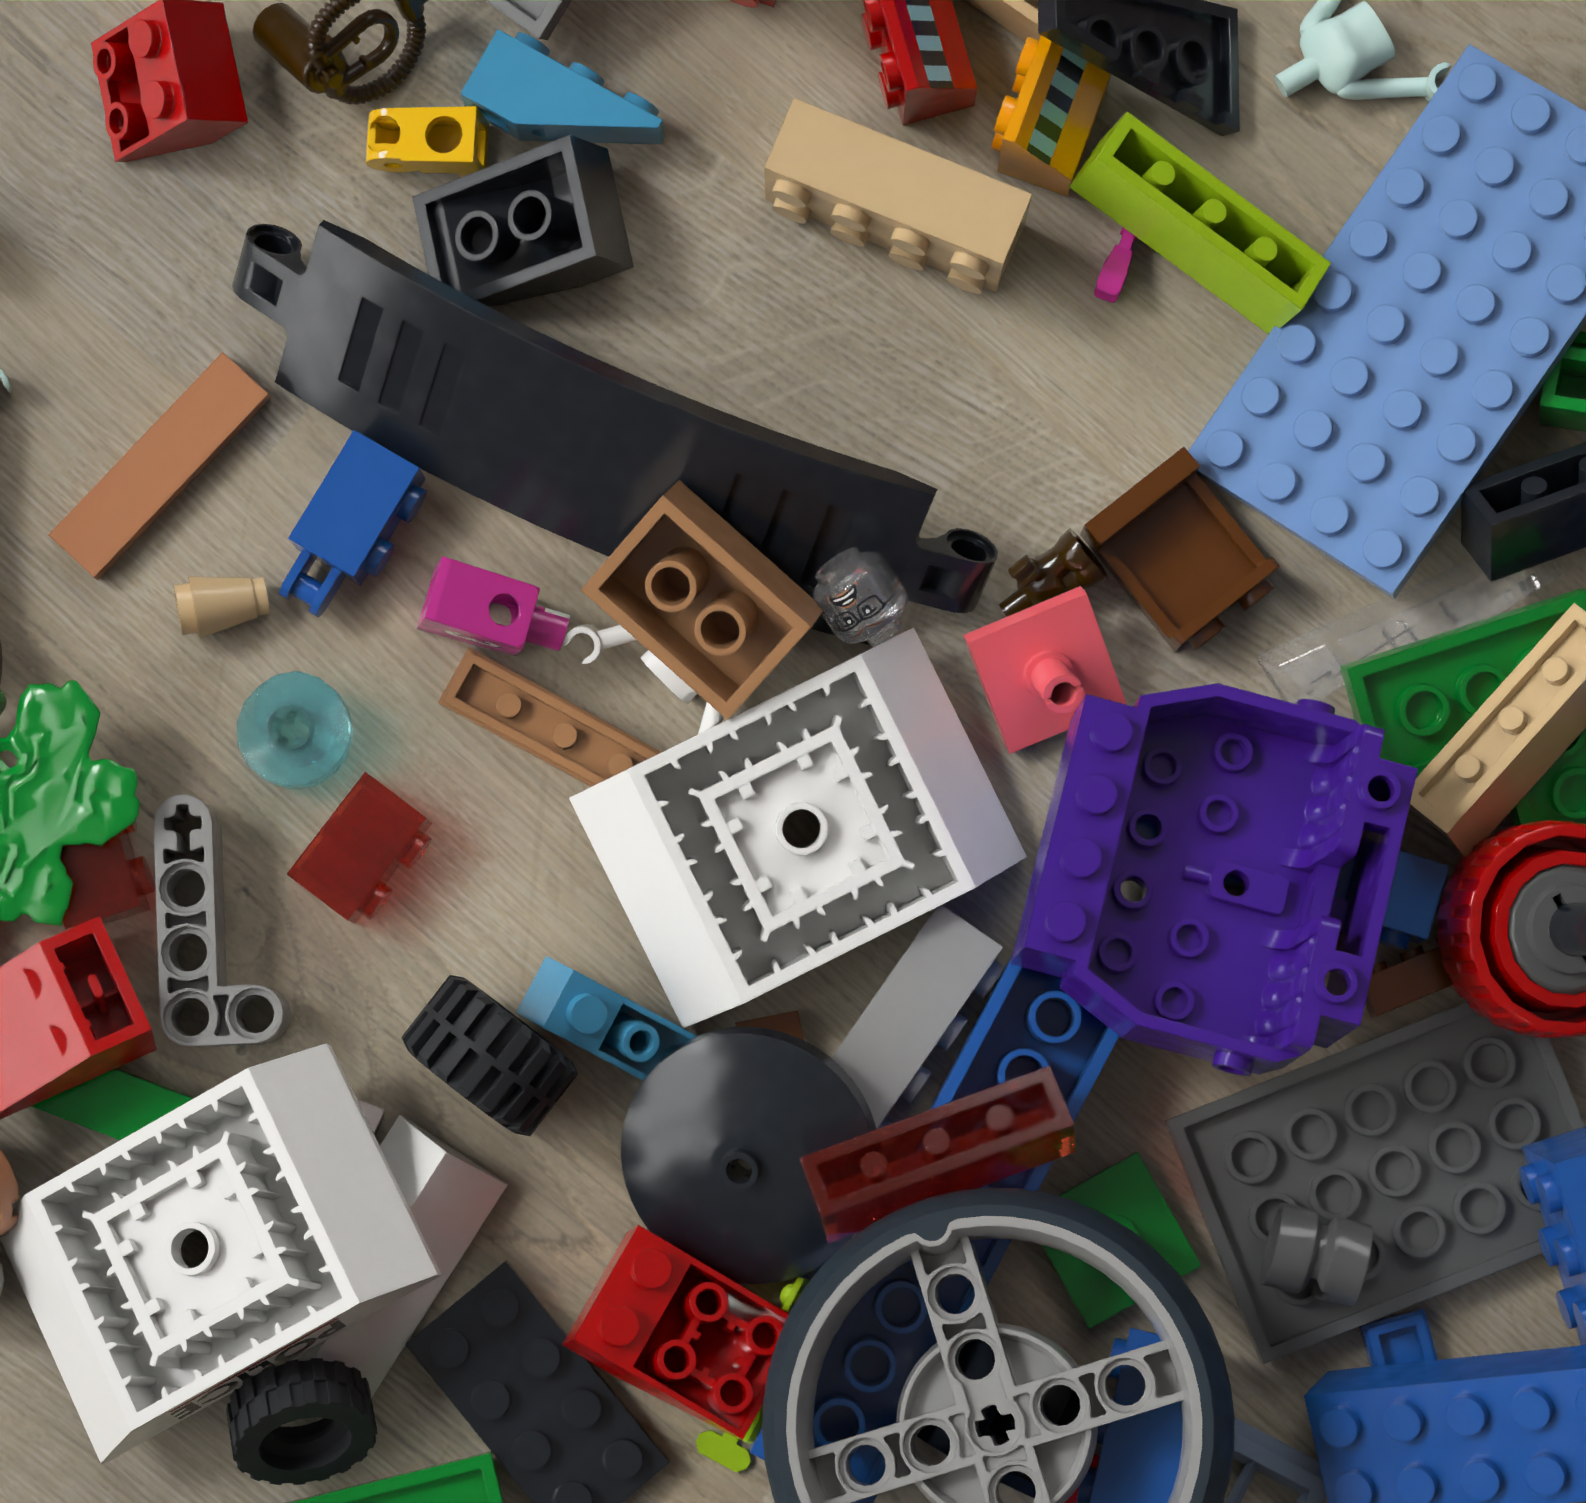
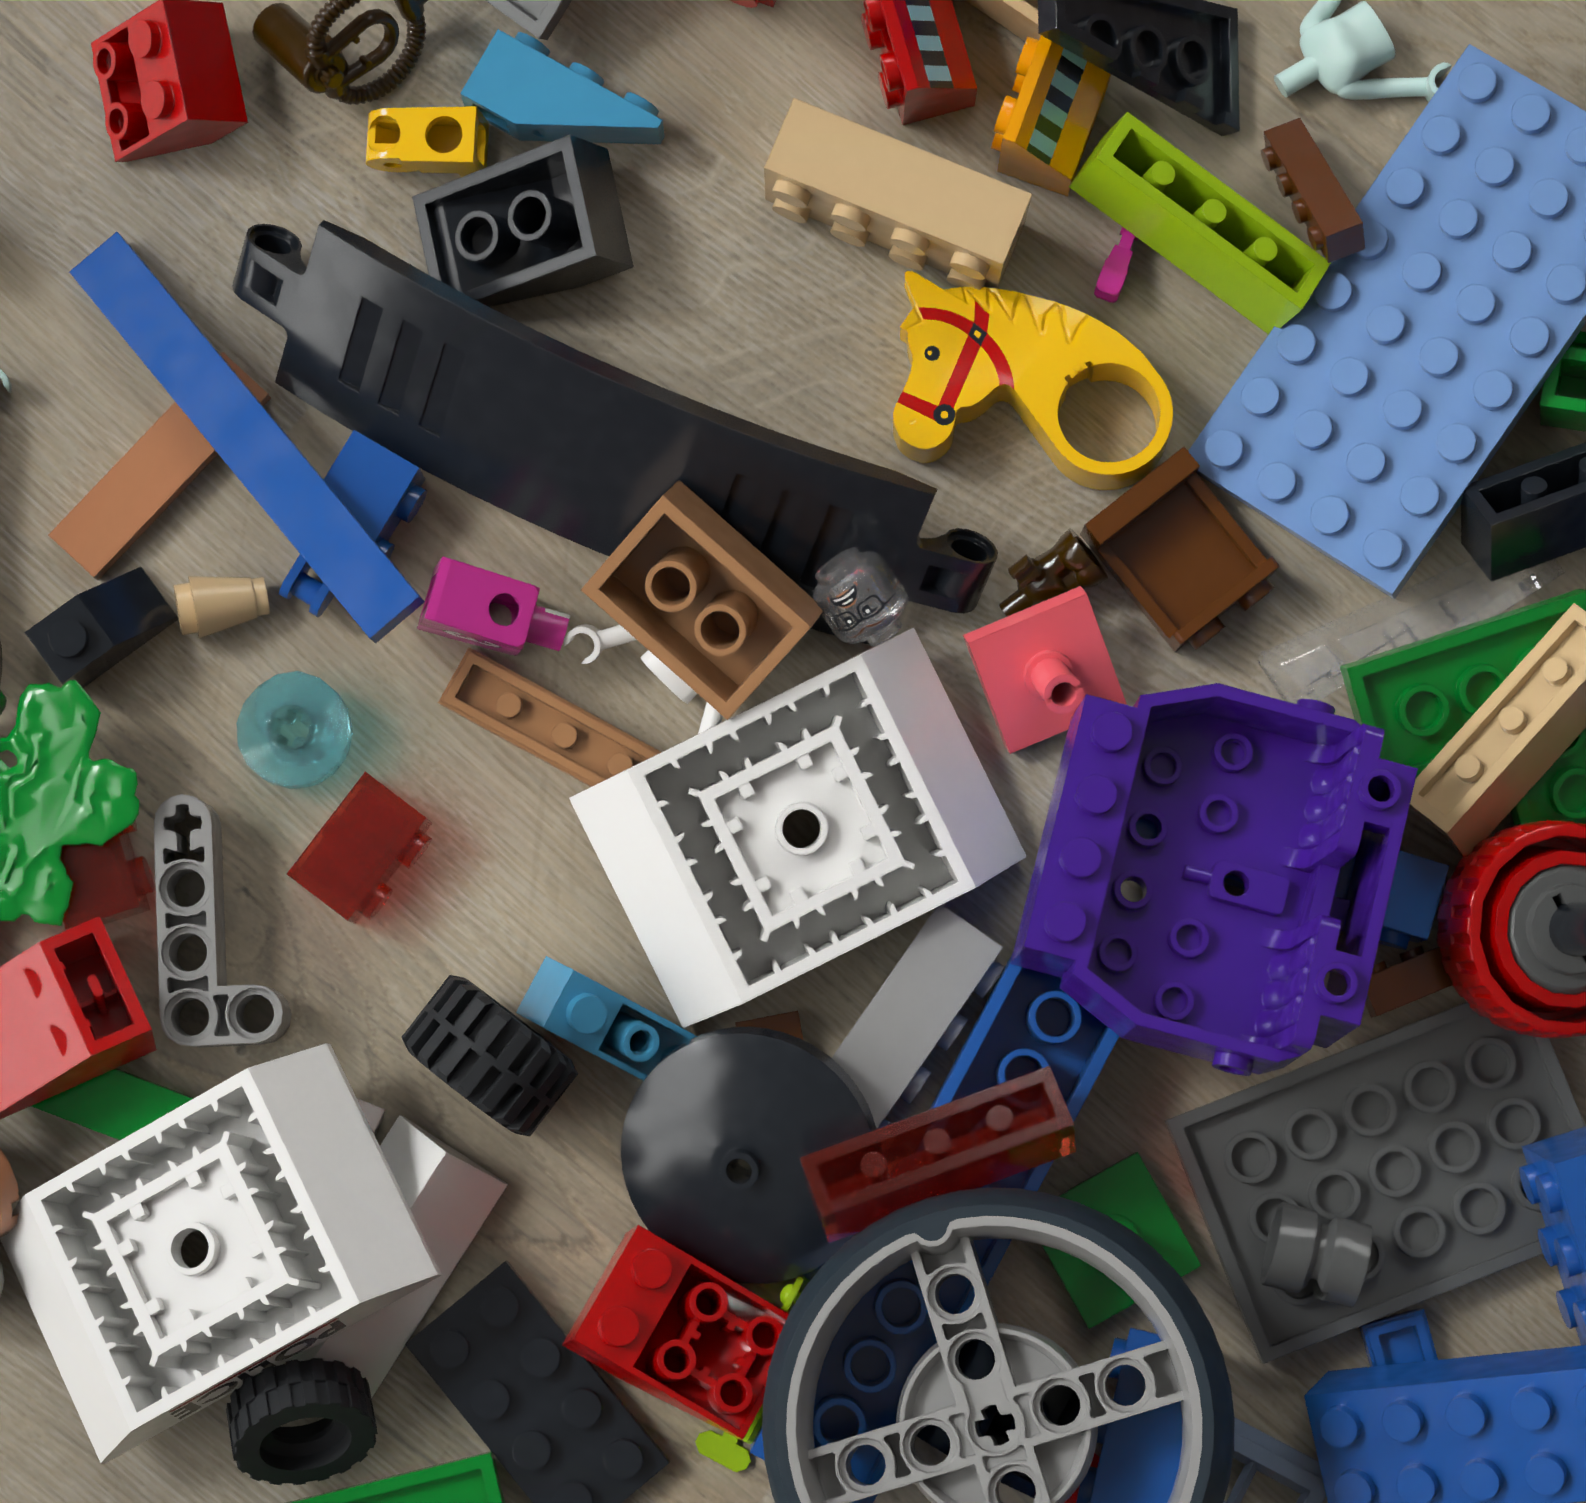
(101, 627): none -> black slope
(247, 438): none -> blue tile
(1021, 350): none -> yellow animal
(1314, 190): none -> reddish brown piece

